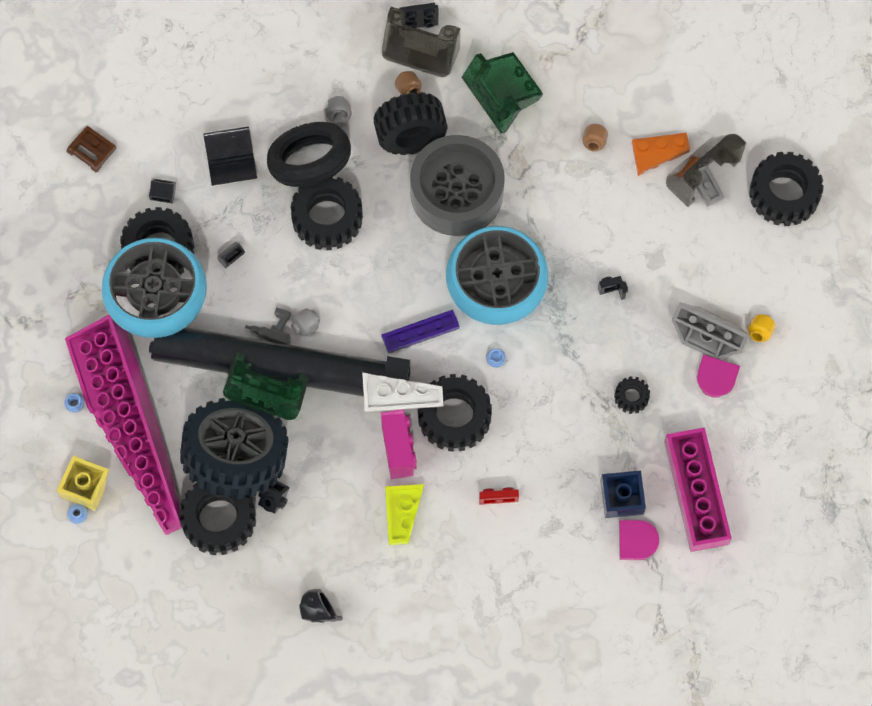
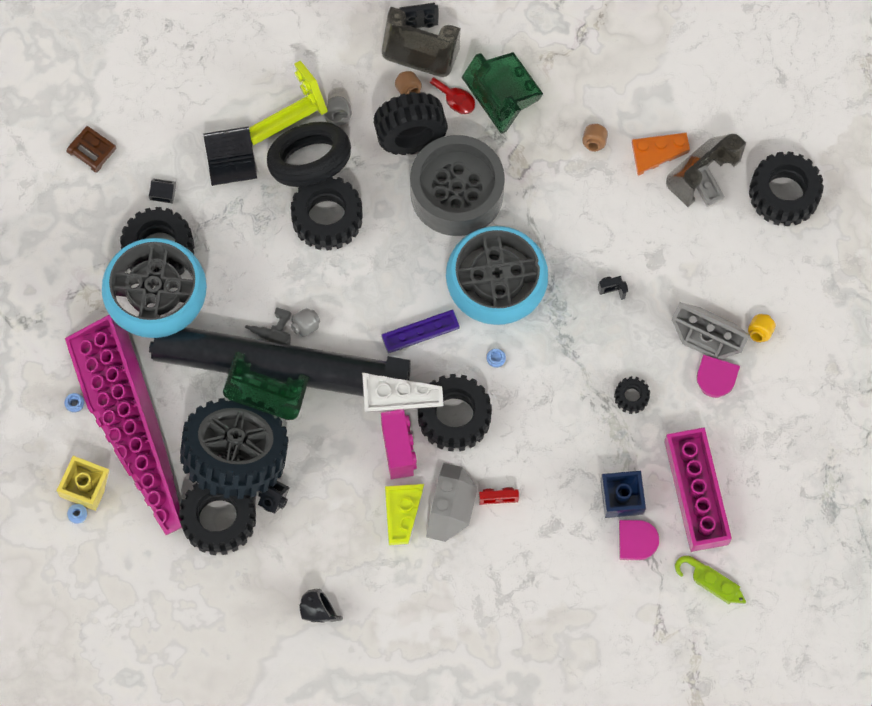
(235, 246): black piece -> none
(294, 112): none -> neon yellow bracket
(451, 503): none -> light grey wedge
(456, 98): none -> red piece
(712, 581): none -> lime plate

